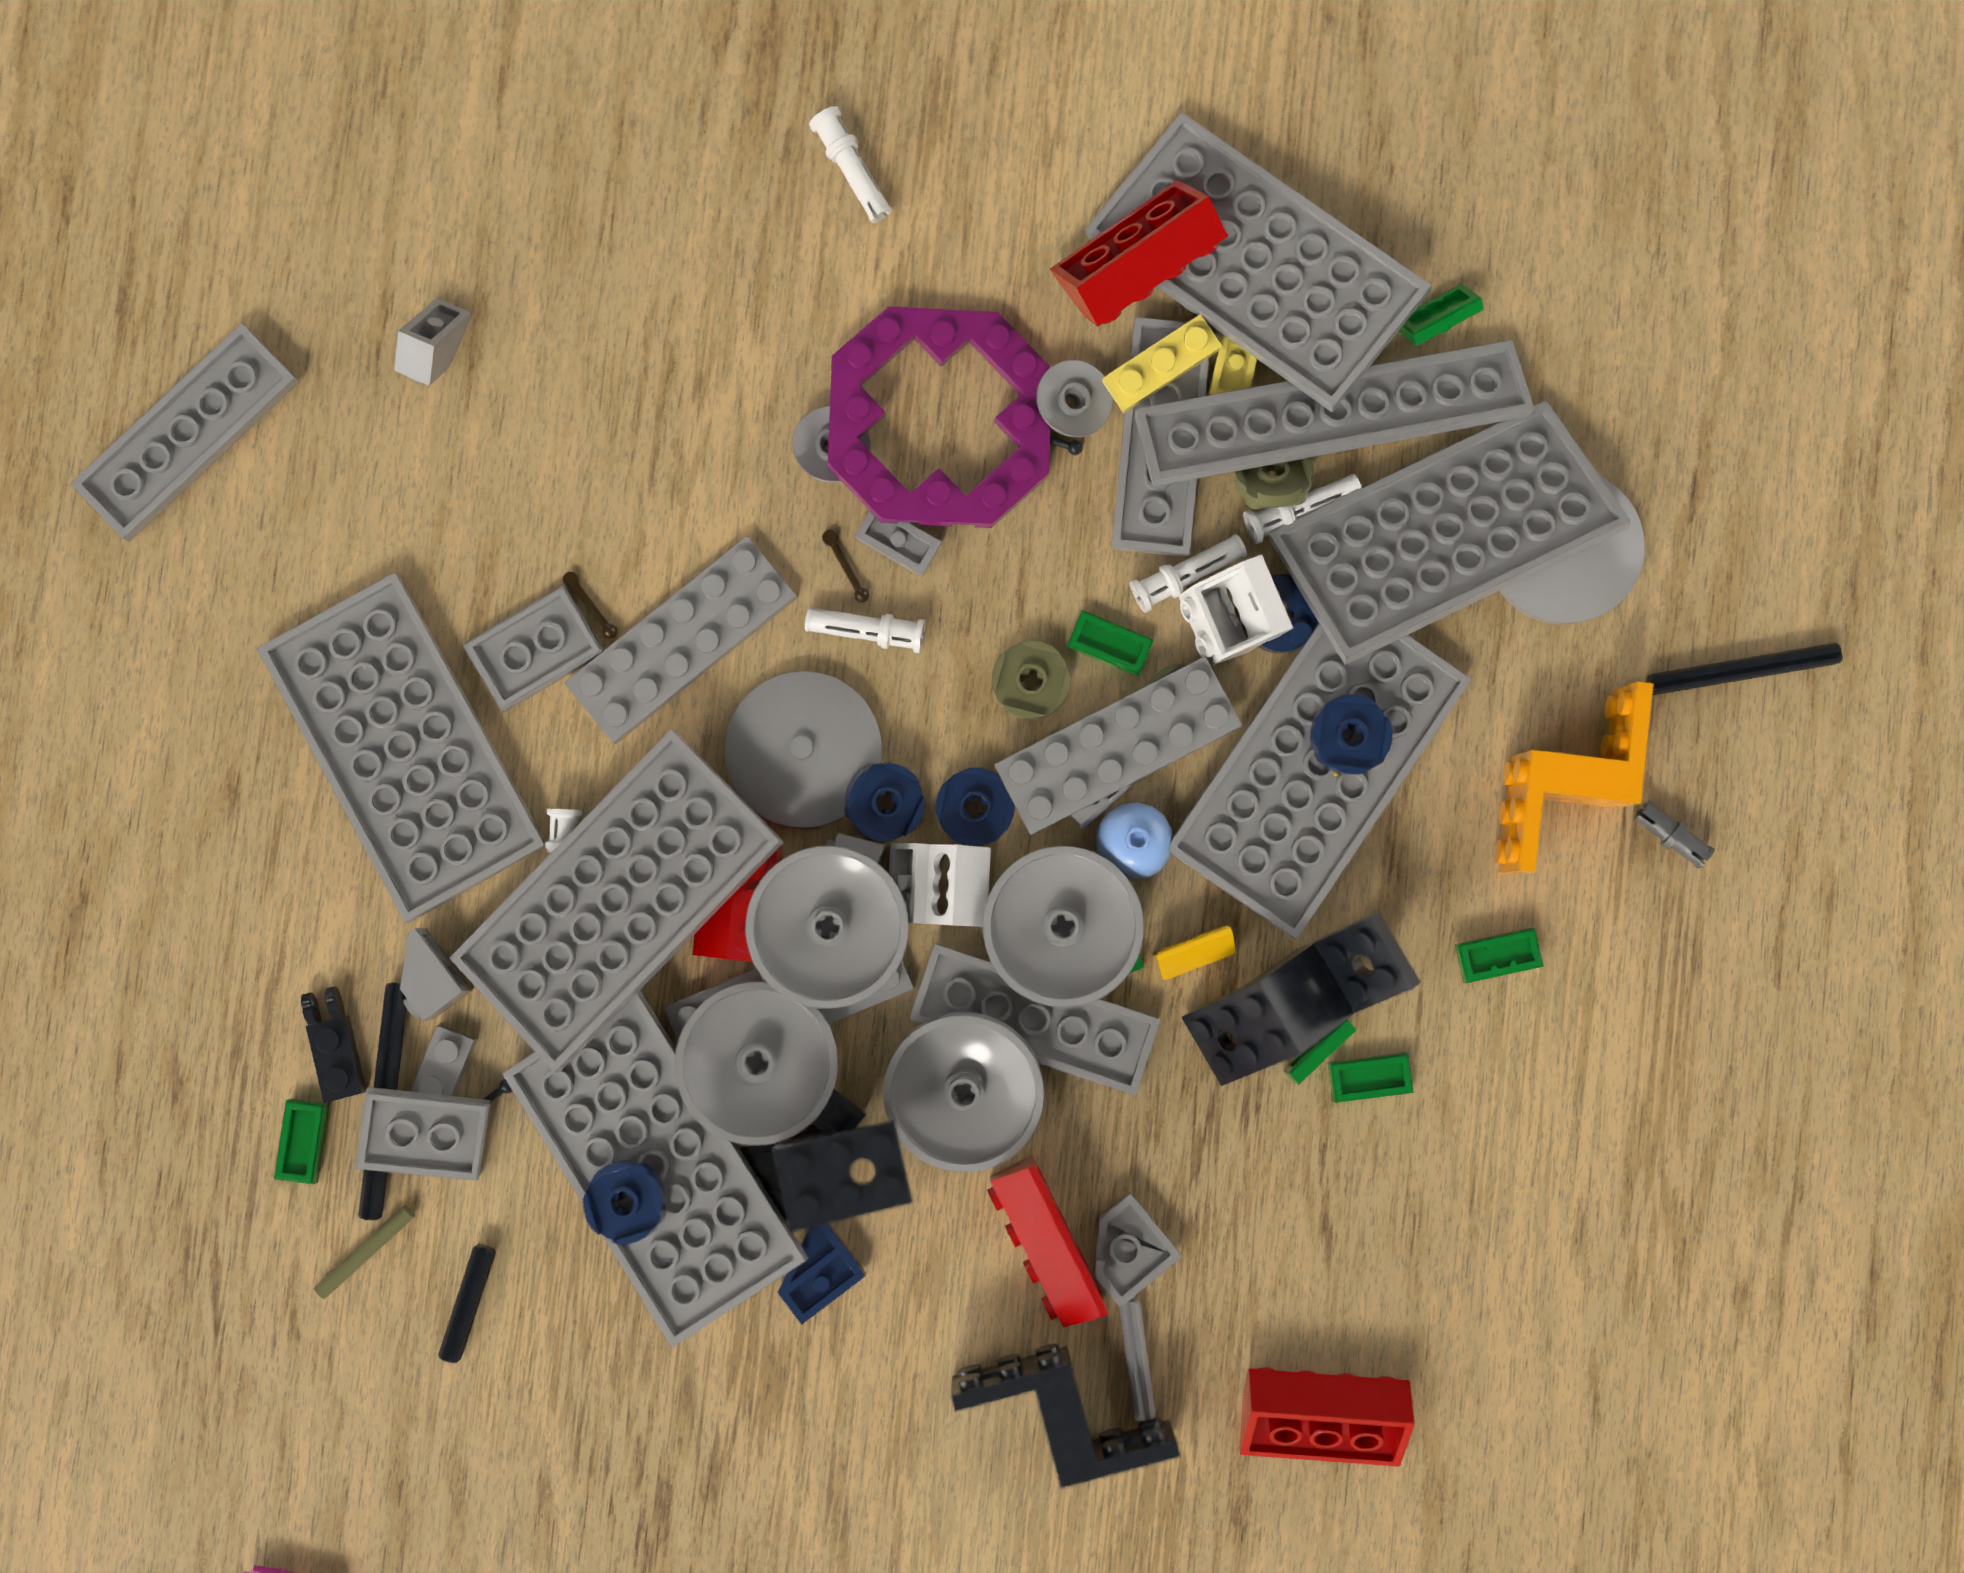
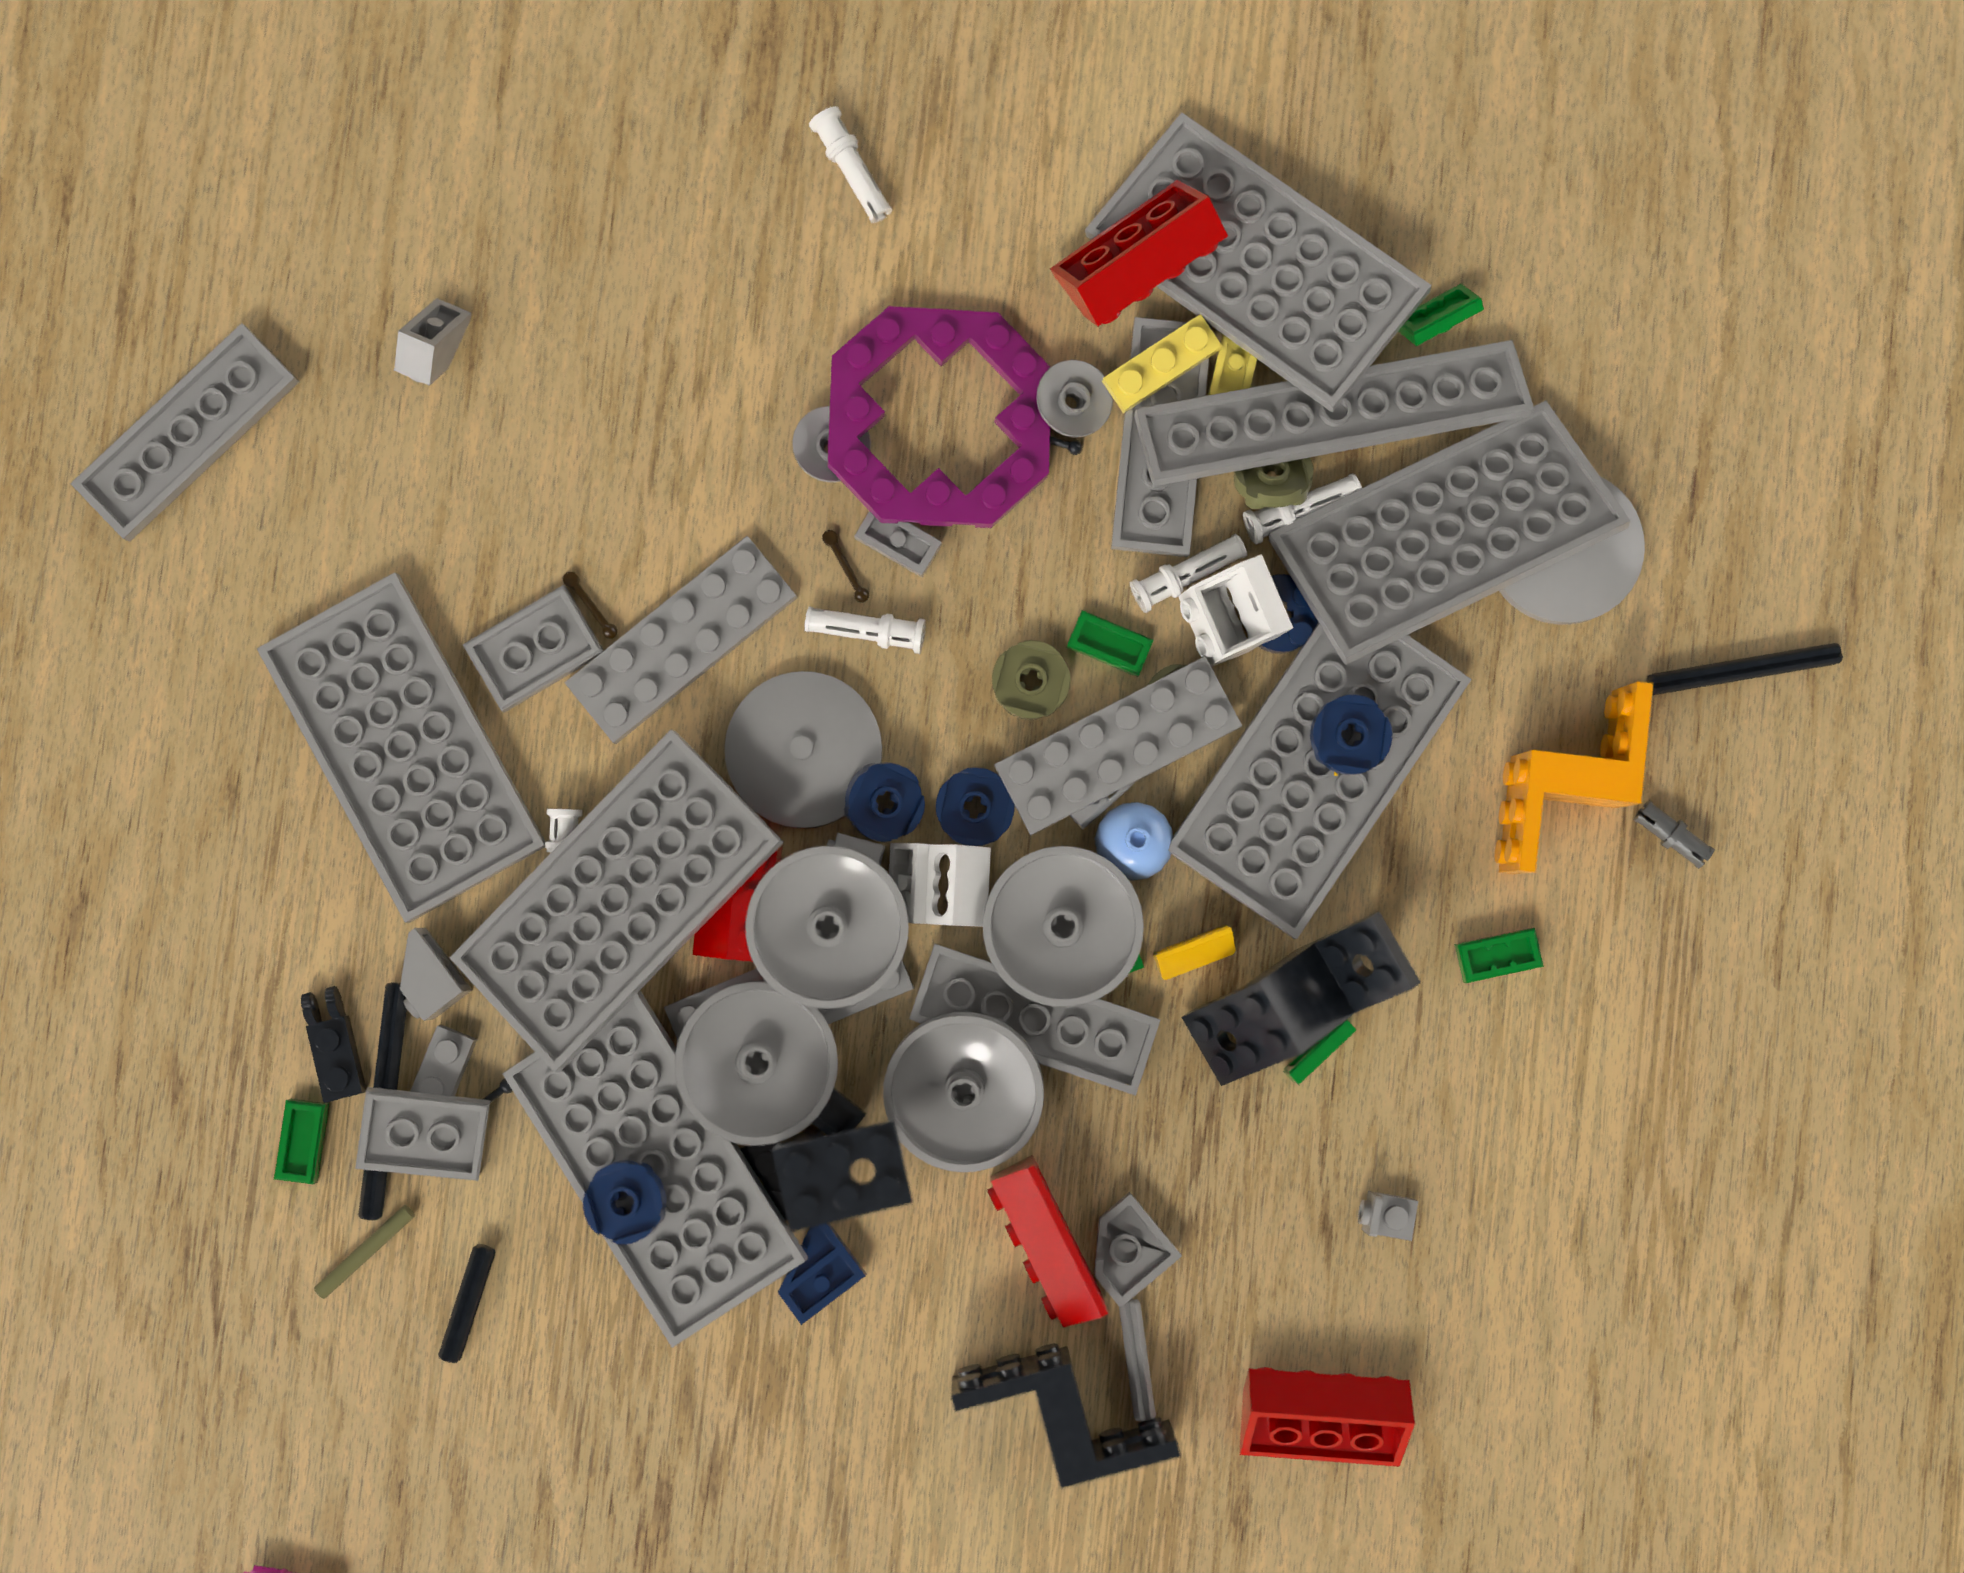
(1370, 1077): green tile -> none
(1388, 1215): none -> light grey bracket

